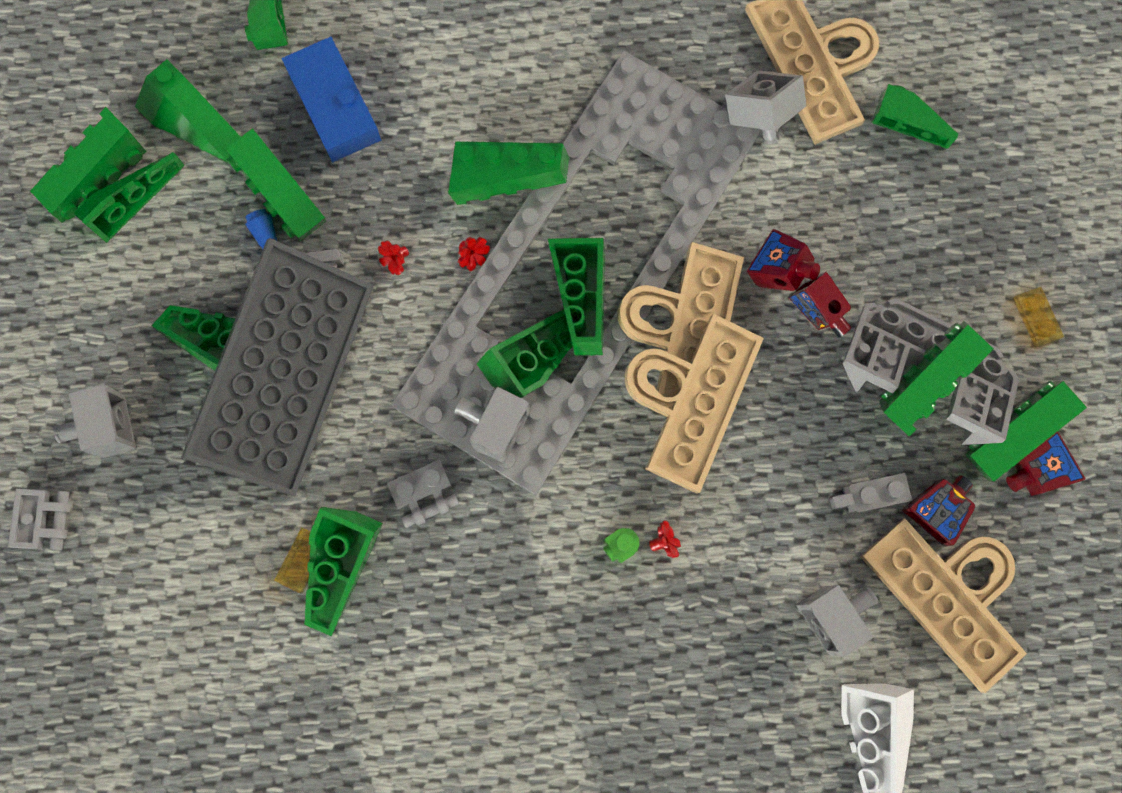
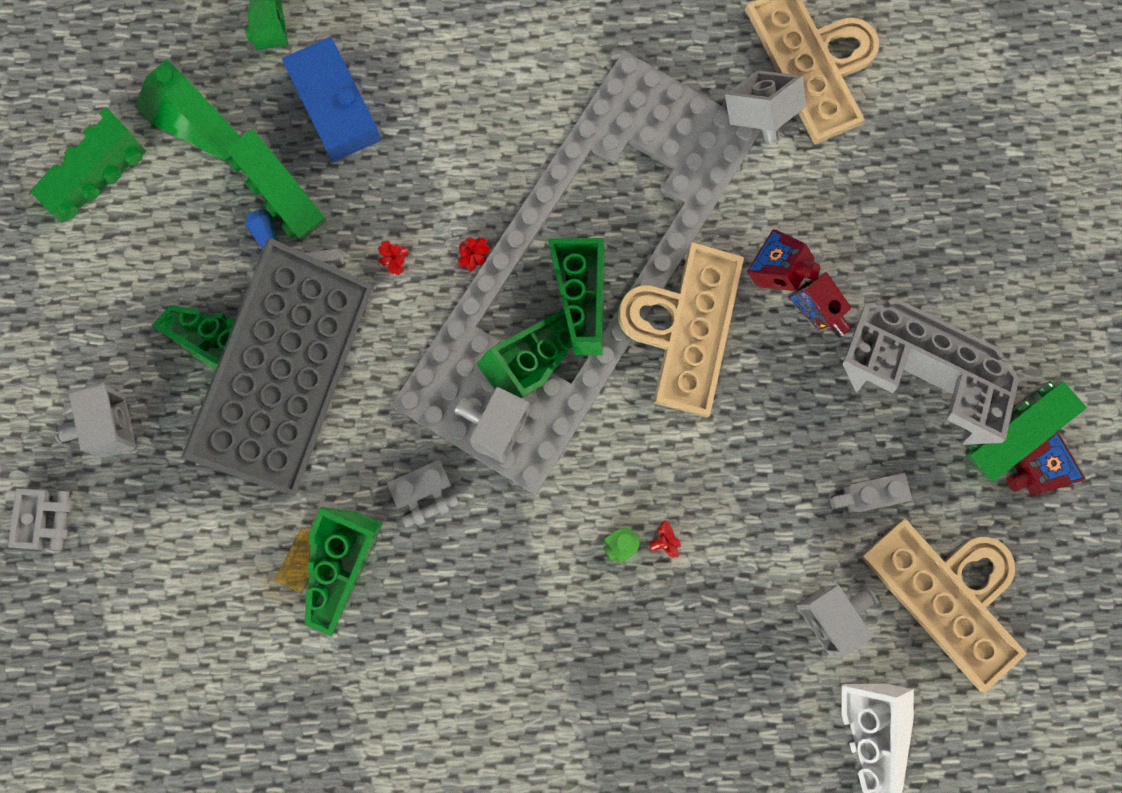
(119, 202): green wedge -> none
(504, 167): green wedge -> none
(703, 402): tan plate -> none
(910, 115): green slope -> none
(934, 376): green wedge -> none
(943, 509): torso -> none
(1038, 317): clear yellow plate -> none

